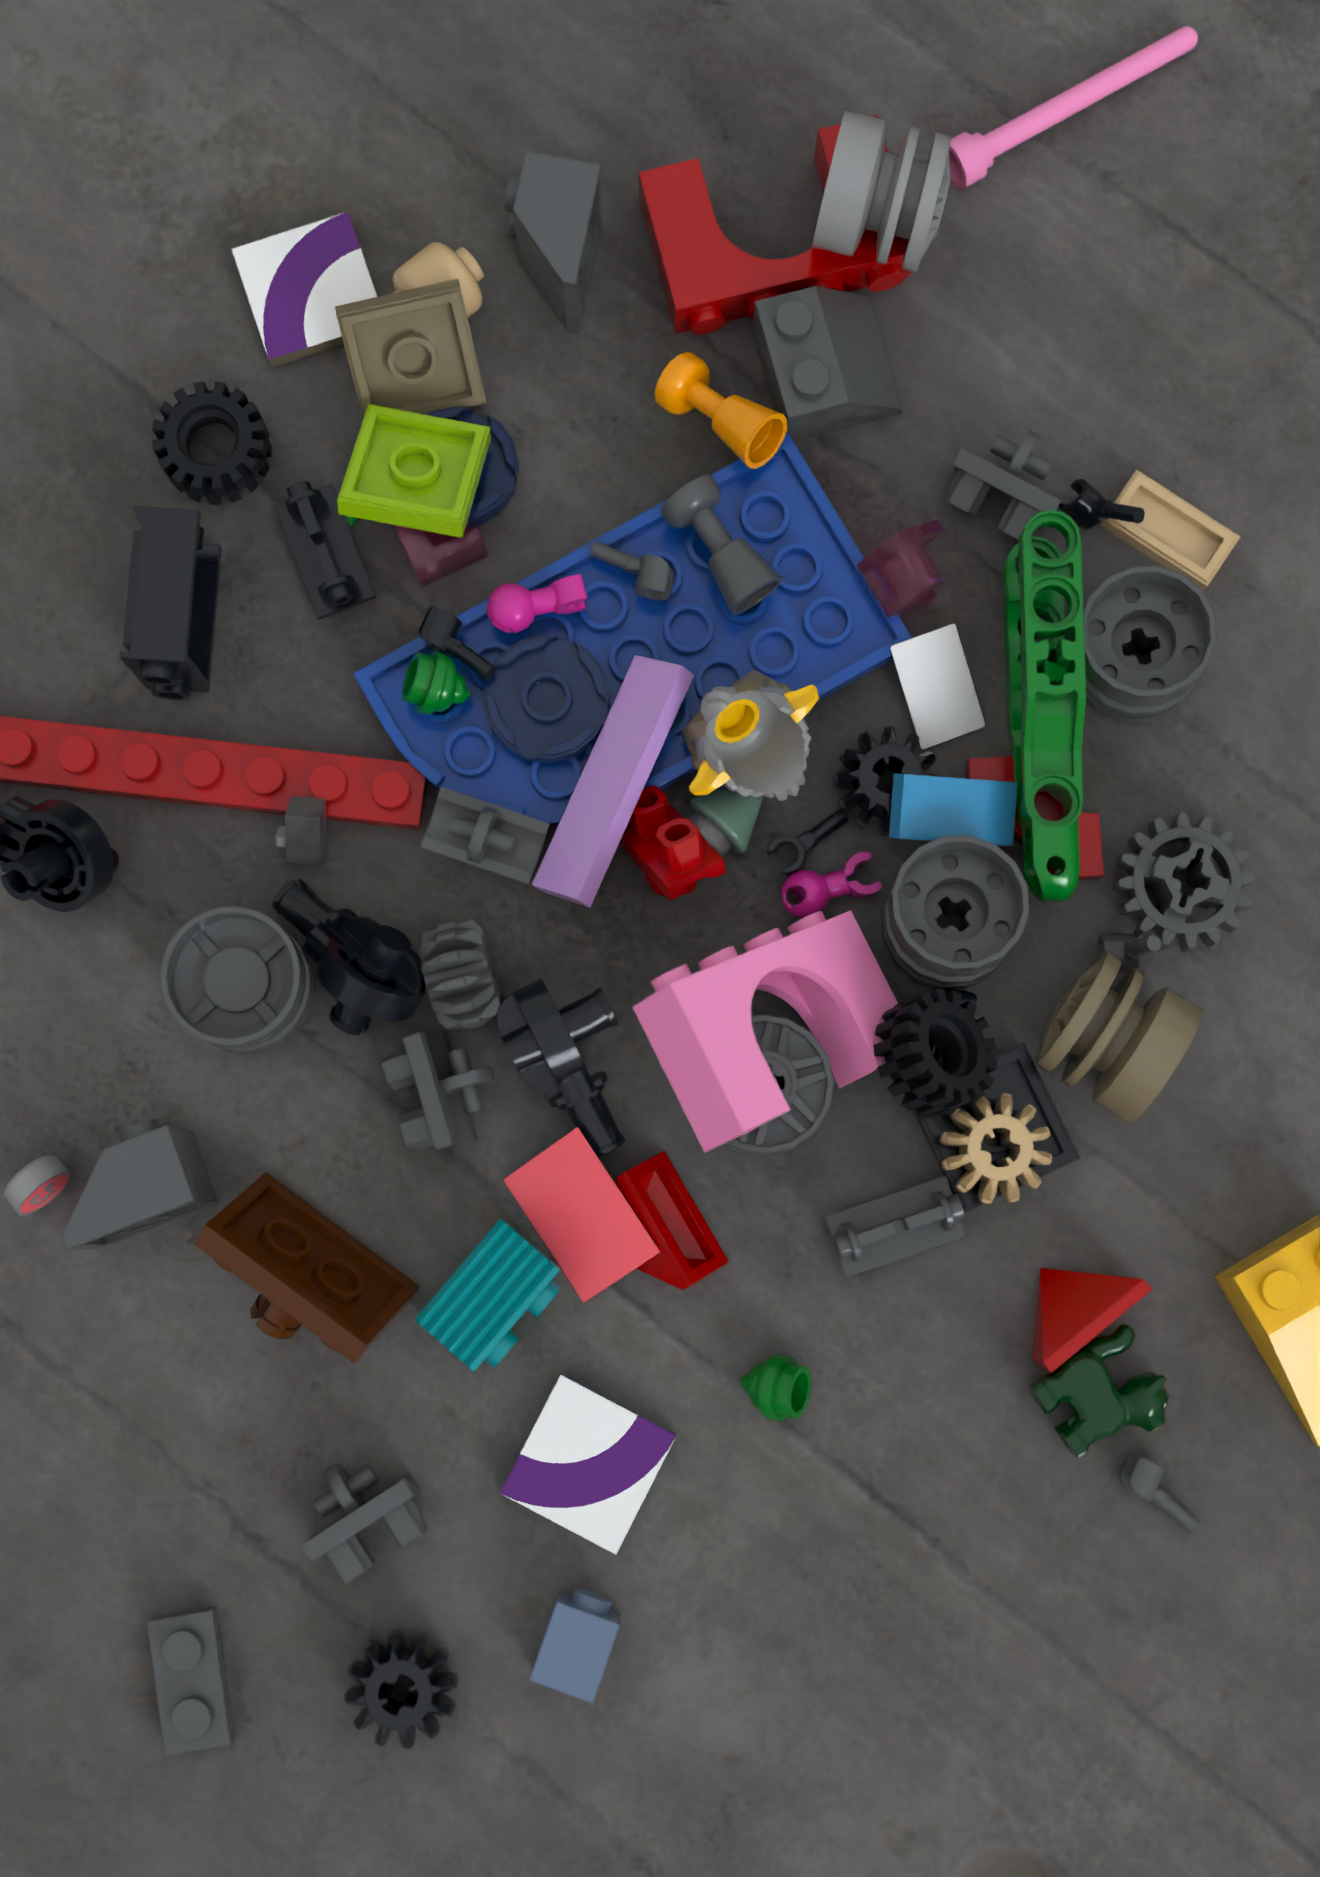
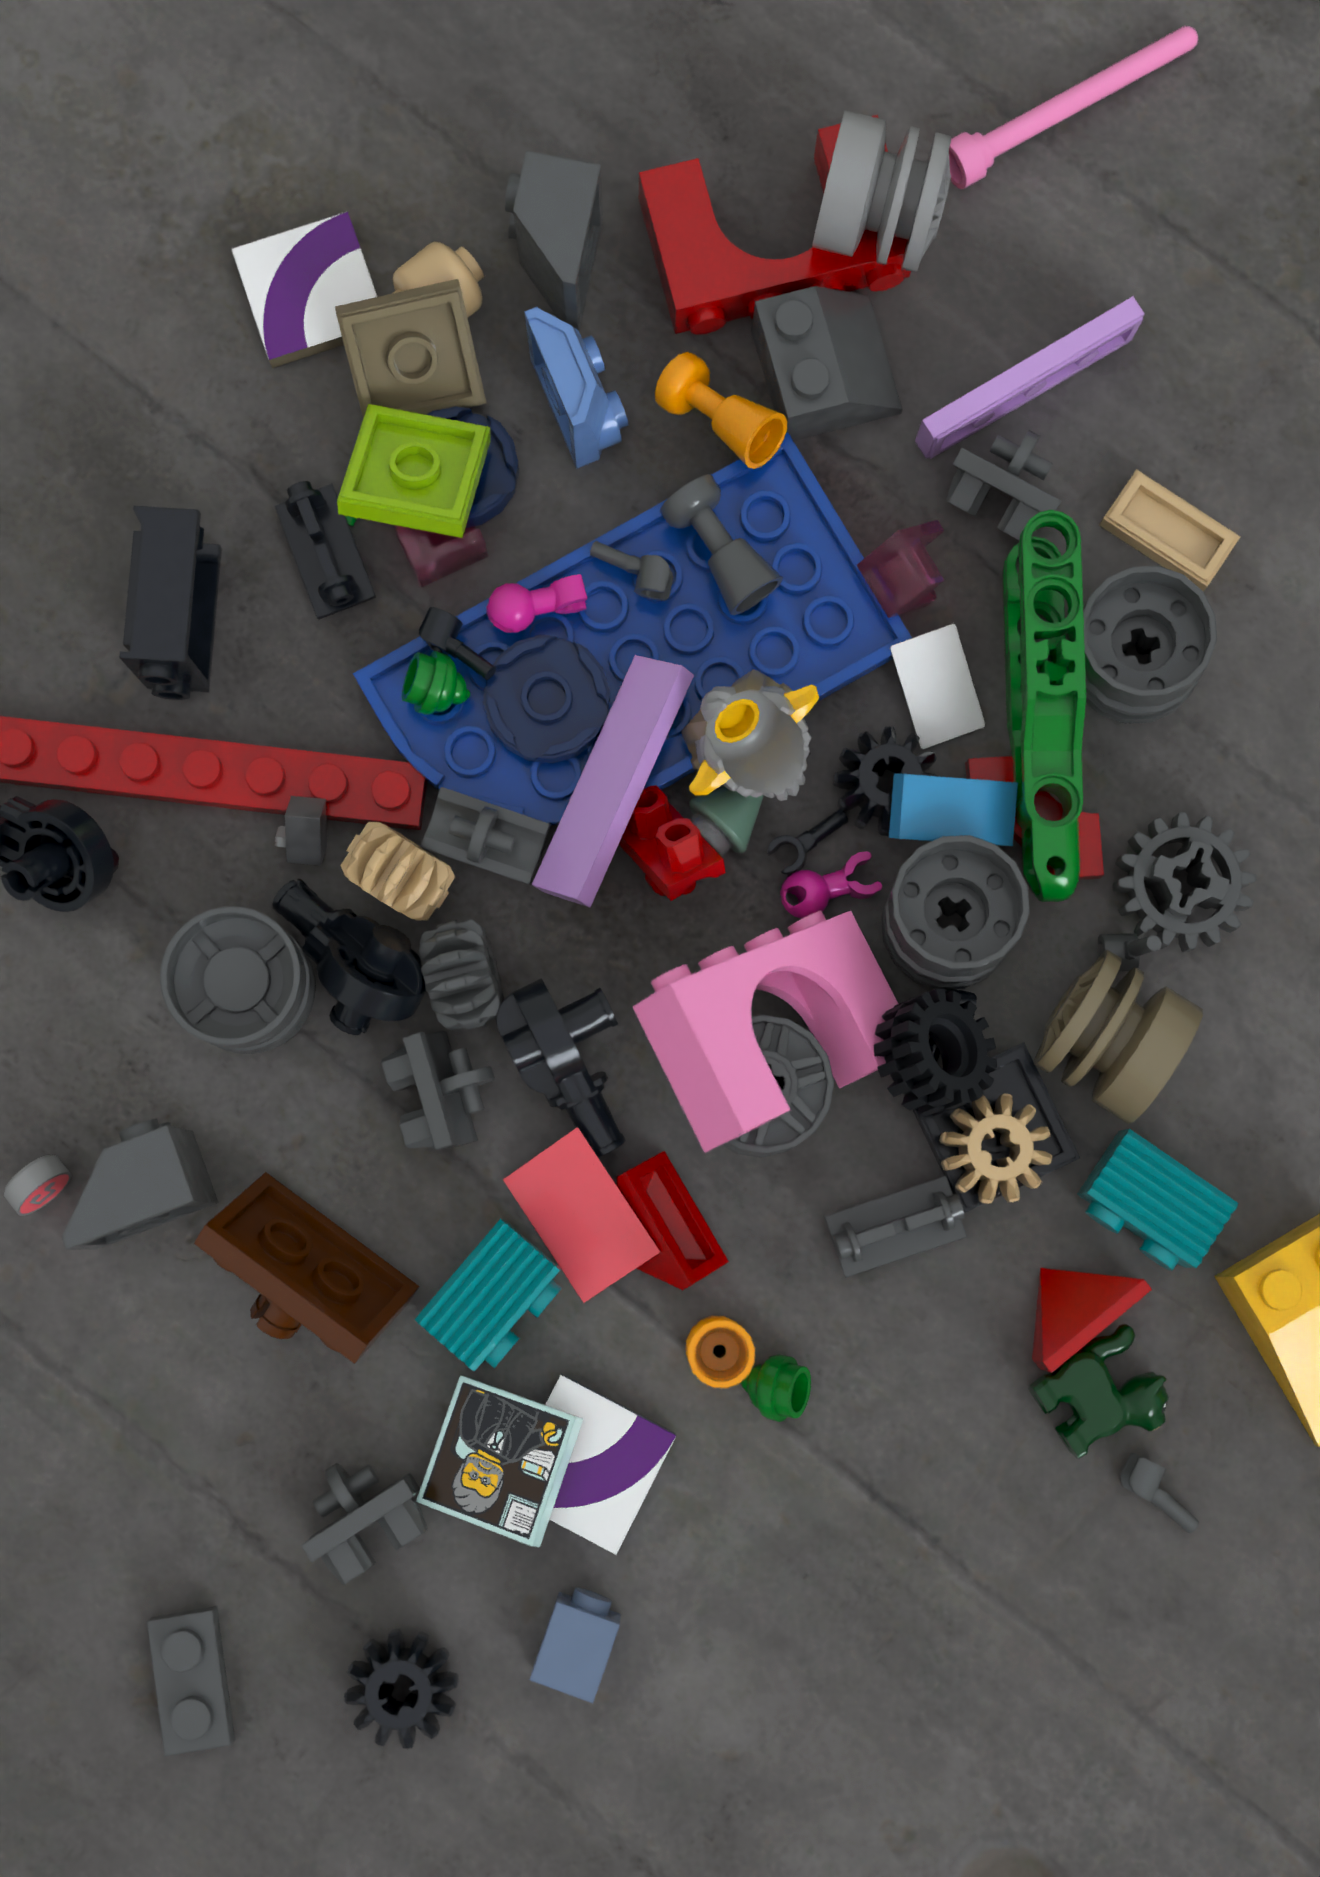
(205, 408): black tyre -> none
(397, 871): none -> tan gear
(499, 1461): none -> tile
(571, 383): none -> medium blue slope
(722, 1369): none -> light orange piece
(1029, 378): none -> lavender tile
(1093, 507): black hand -> none
(1156, 1201): none -> teal brick

